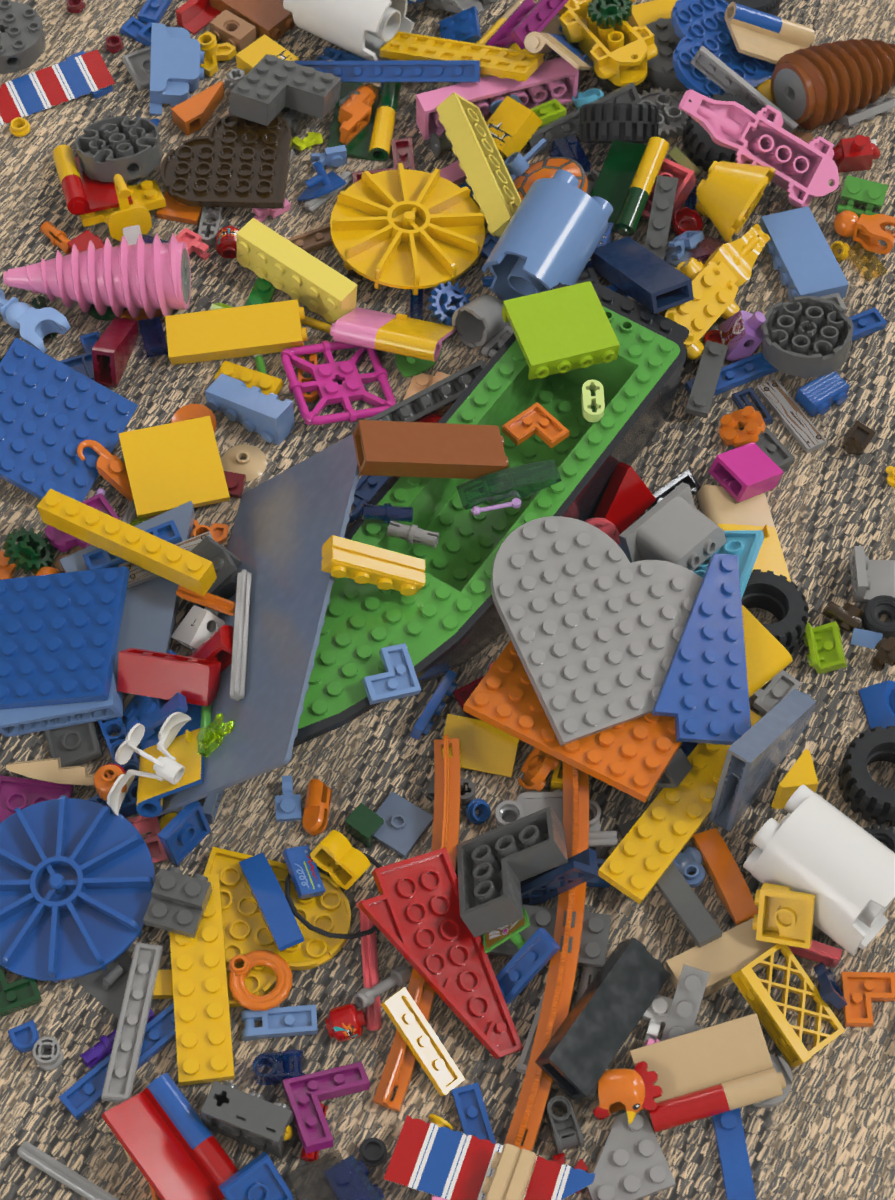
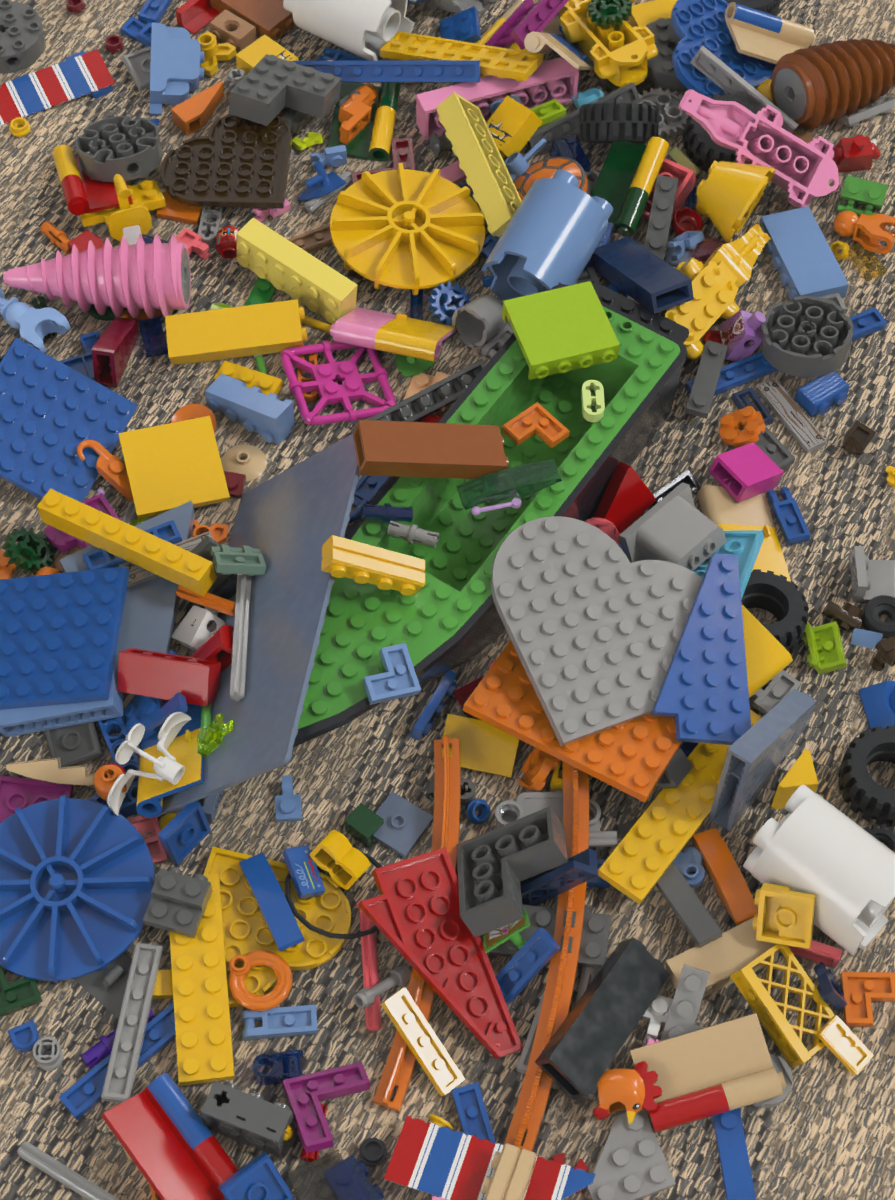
(238, 560): none -> sand green plate
(316, 807): orange arm -> none
(345, 1022): red head -> none
(564, 1130): dark grey piece -> none
(788, 517): none -> blue hinge
(844, 1045): none -> plate

